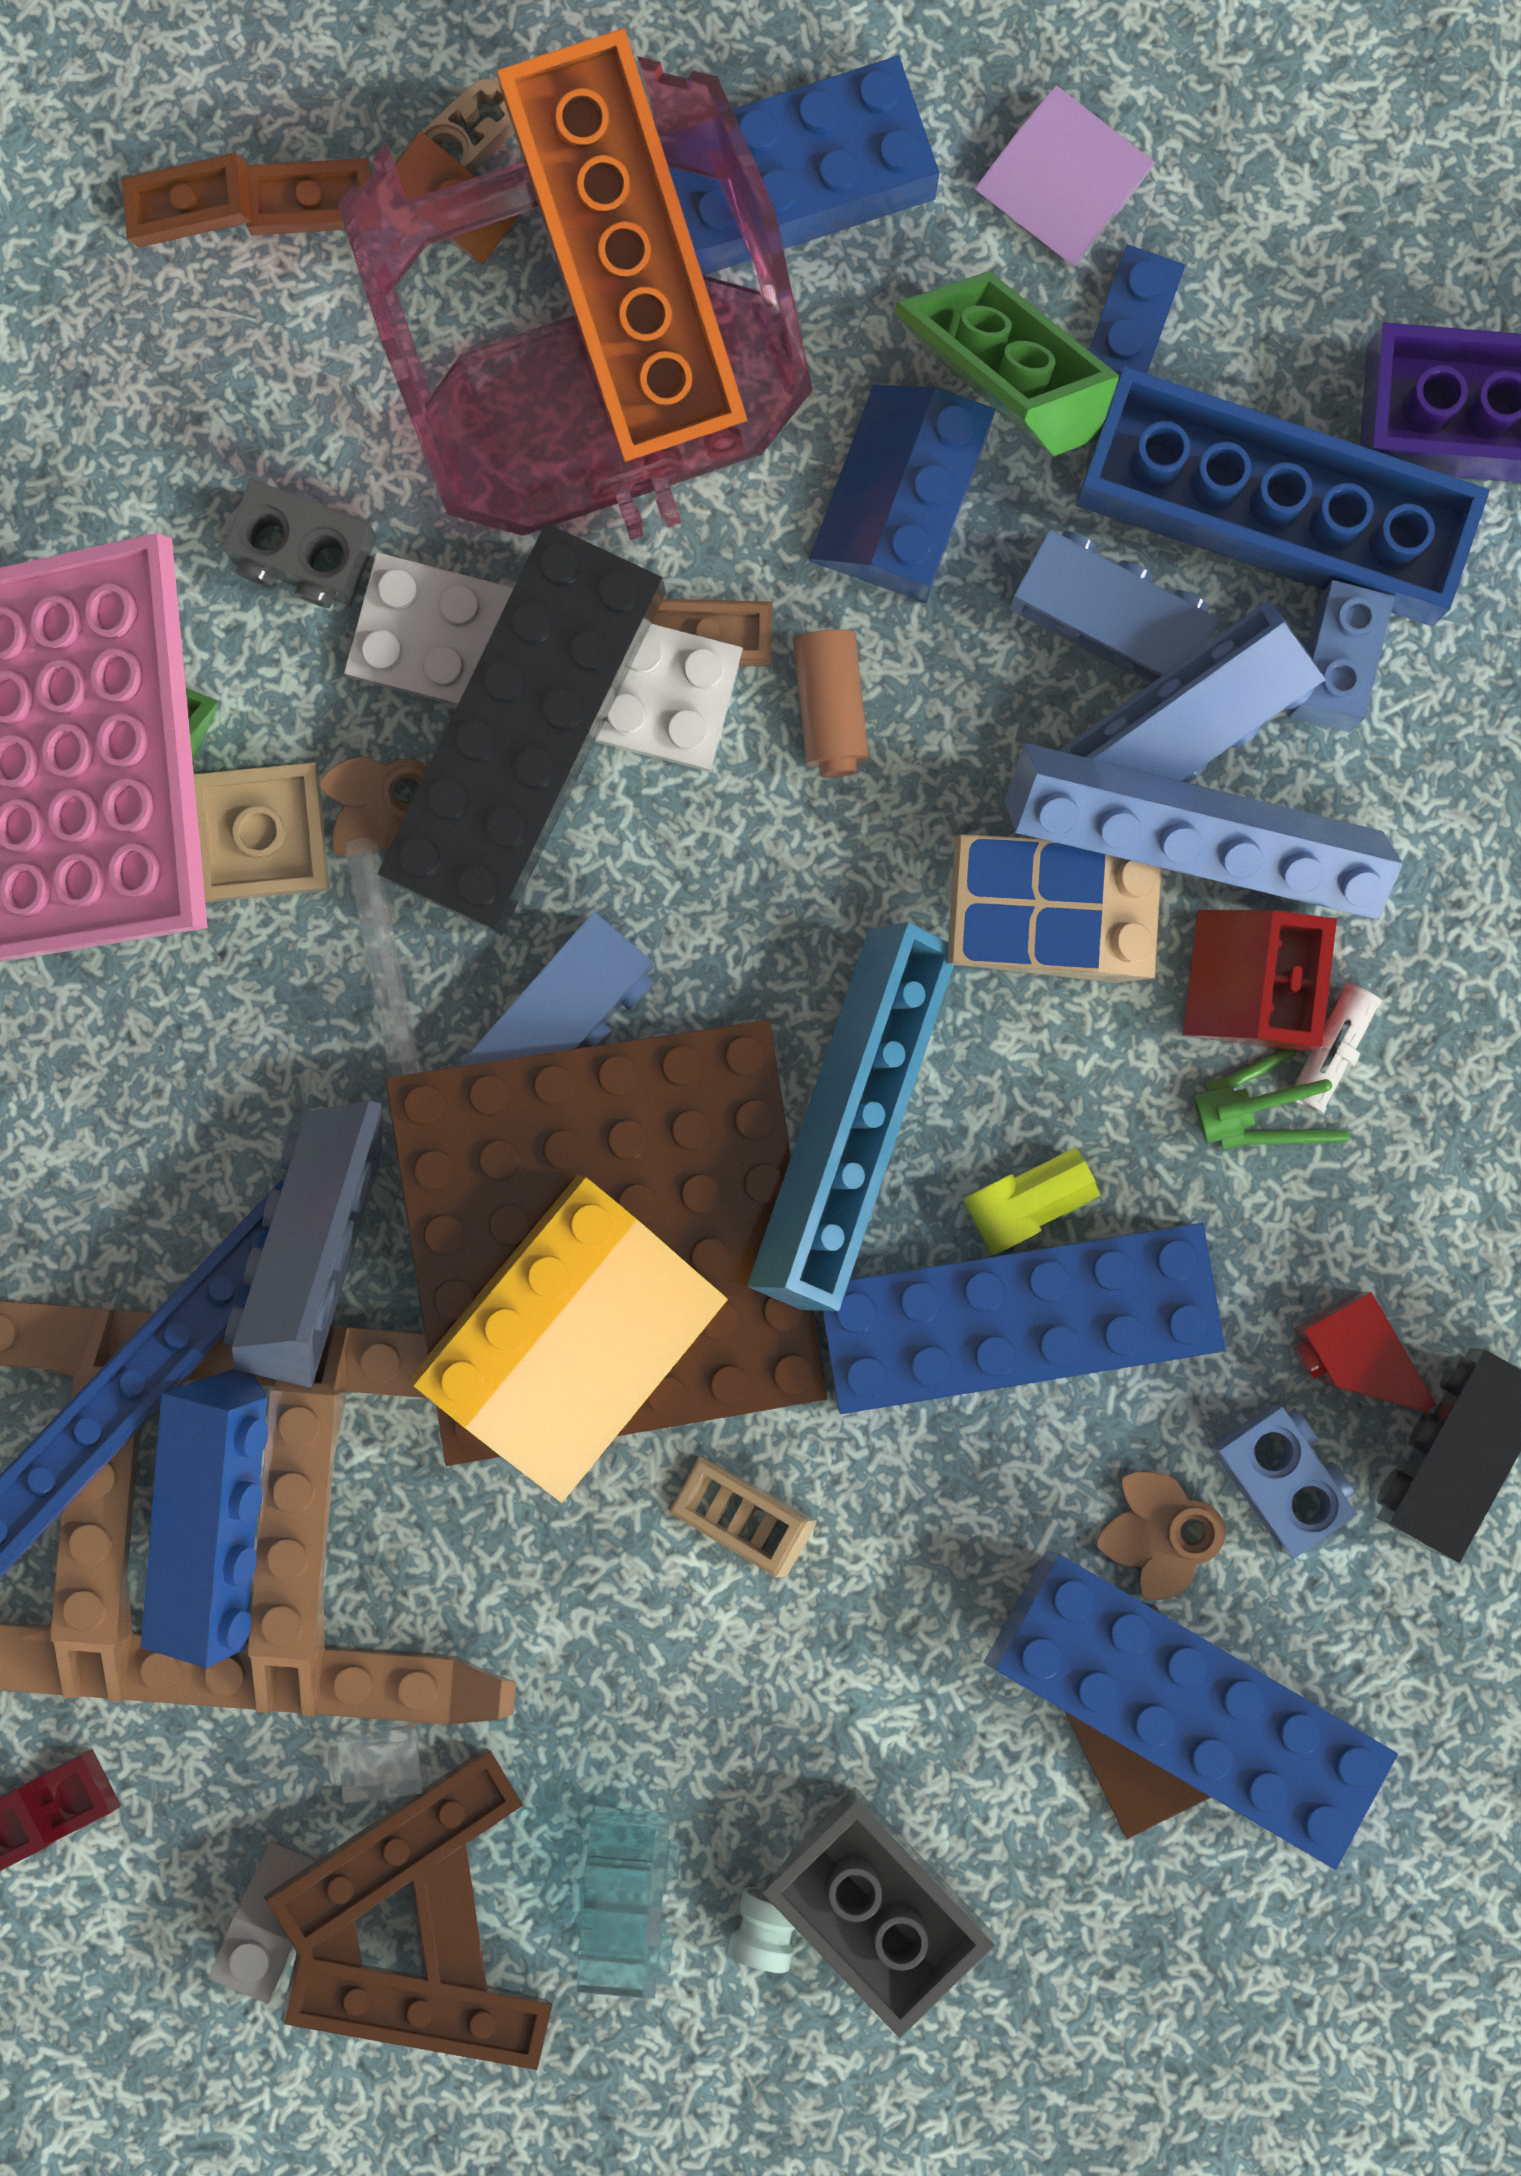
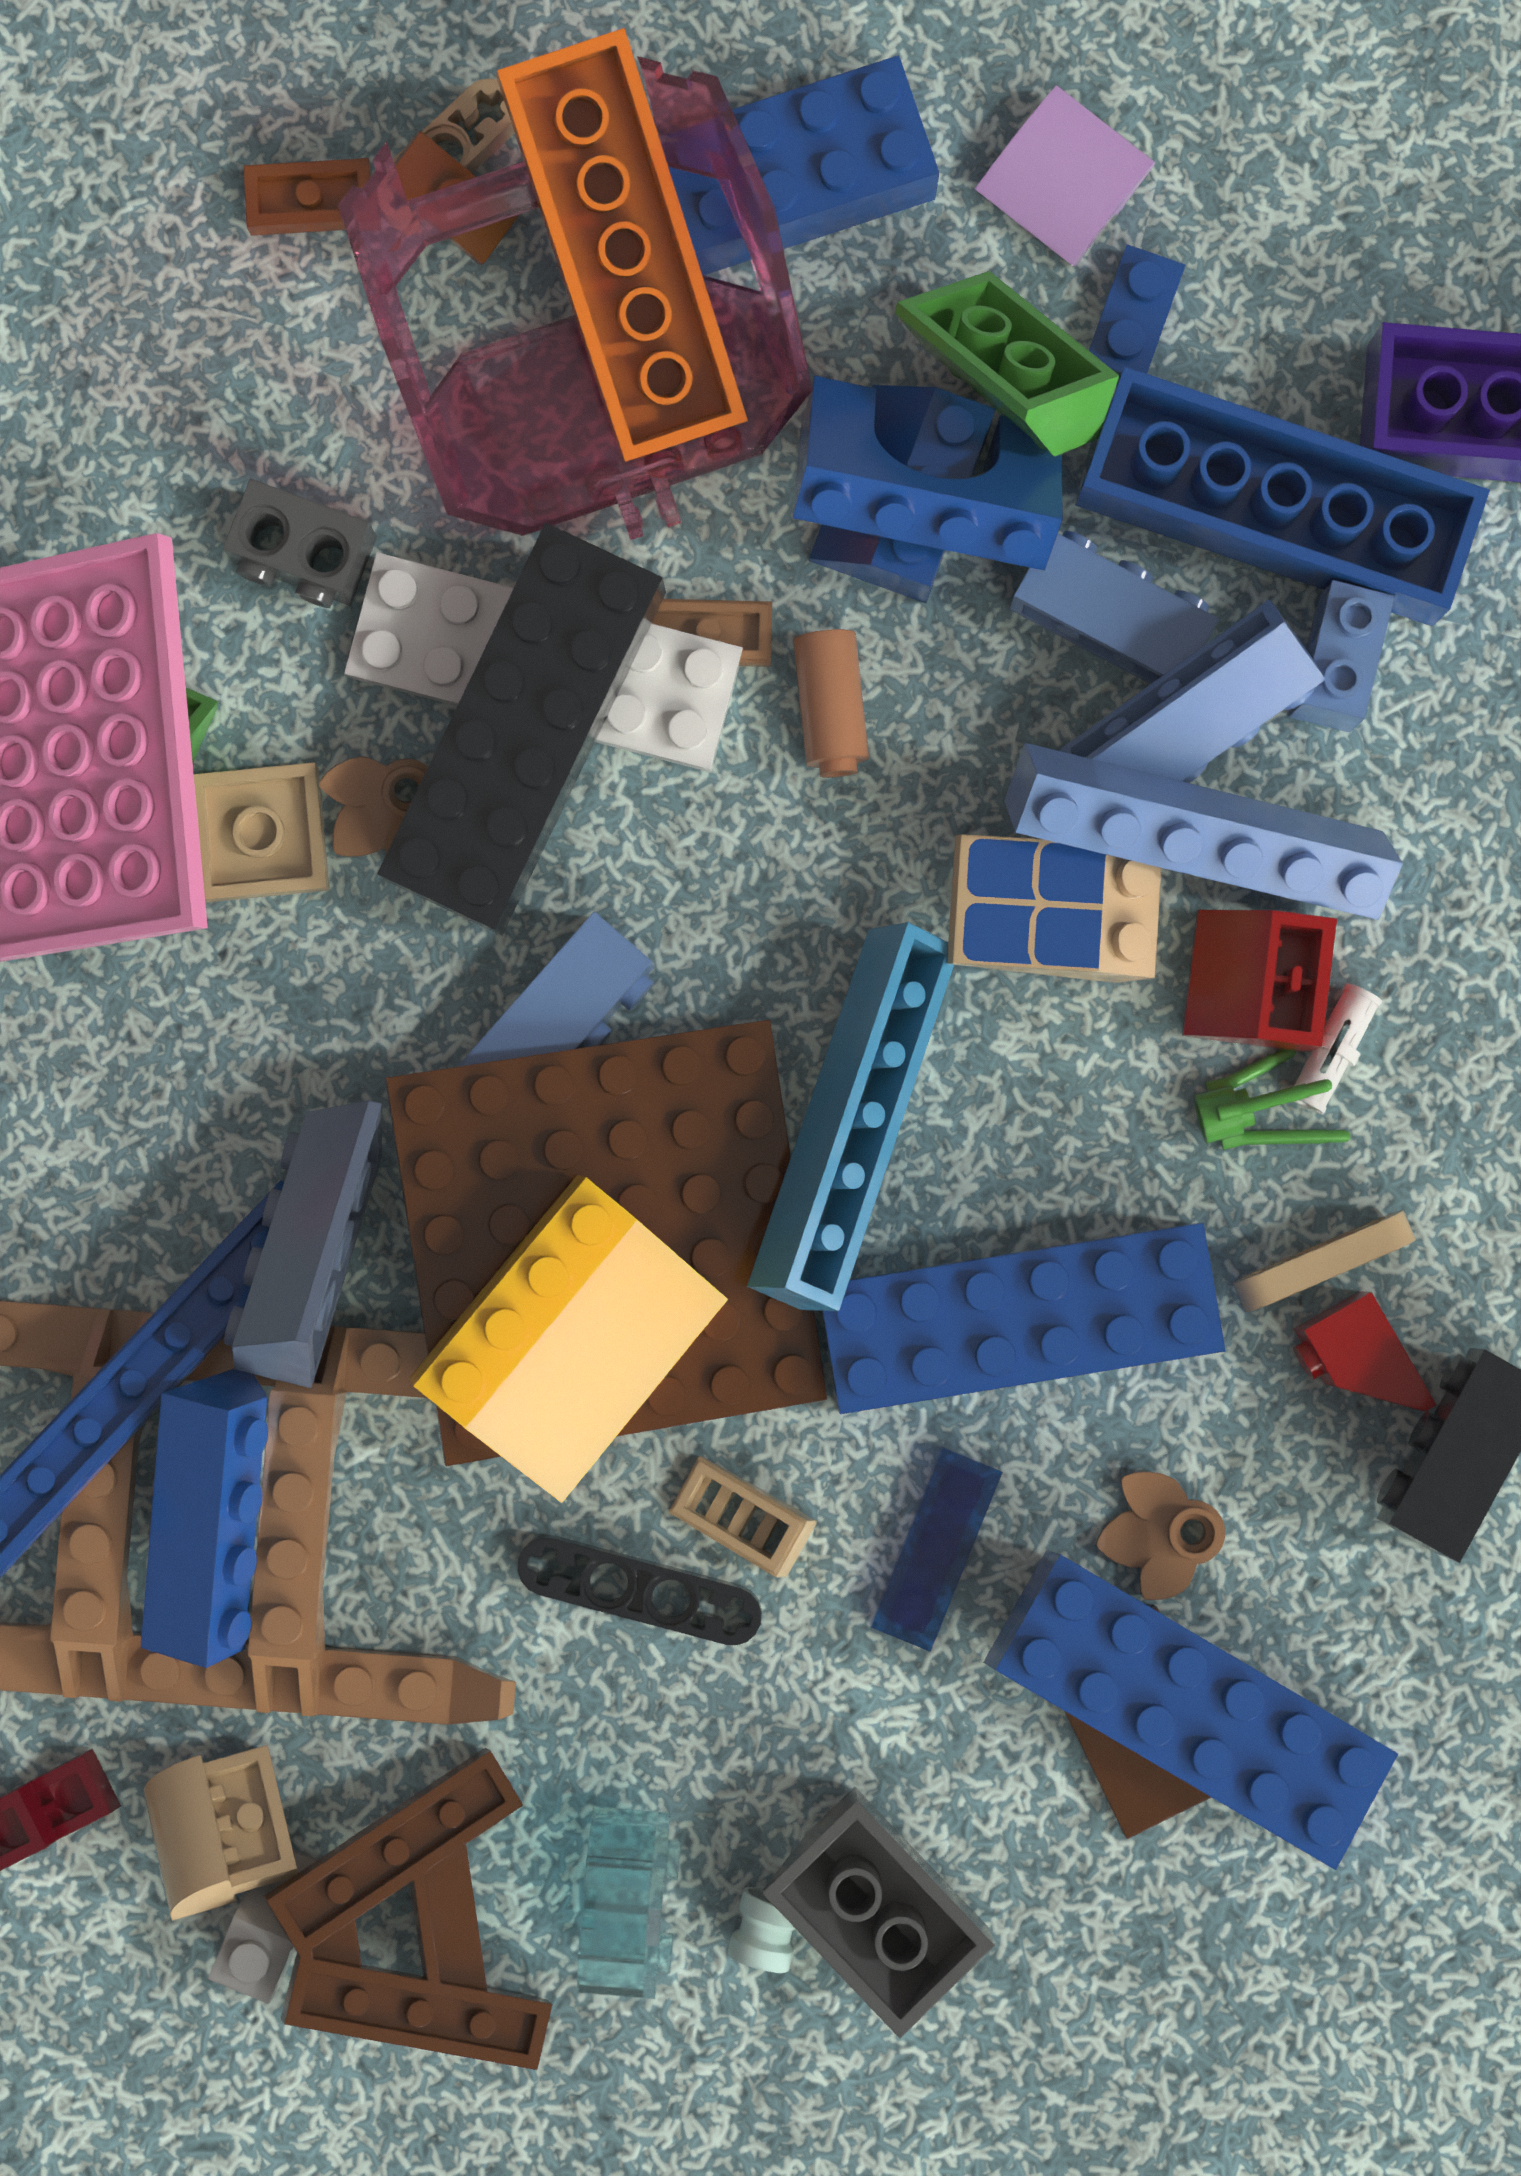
(187, 200): dark orange plate -> none
(218, 1830): none -> tan brick
(379, 1761): clear brick -> none
(382, 957): clear tile -> none
(637, 1599): none -> black beam
(859, 487): none -> blue arch
(936, 1549): none -> clear blue plate
(1021, 1204): neon yellow piece -> none
(1273, 1488): medium blue brick -> none
(1324, 1261): none -> tan beam

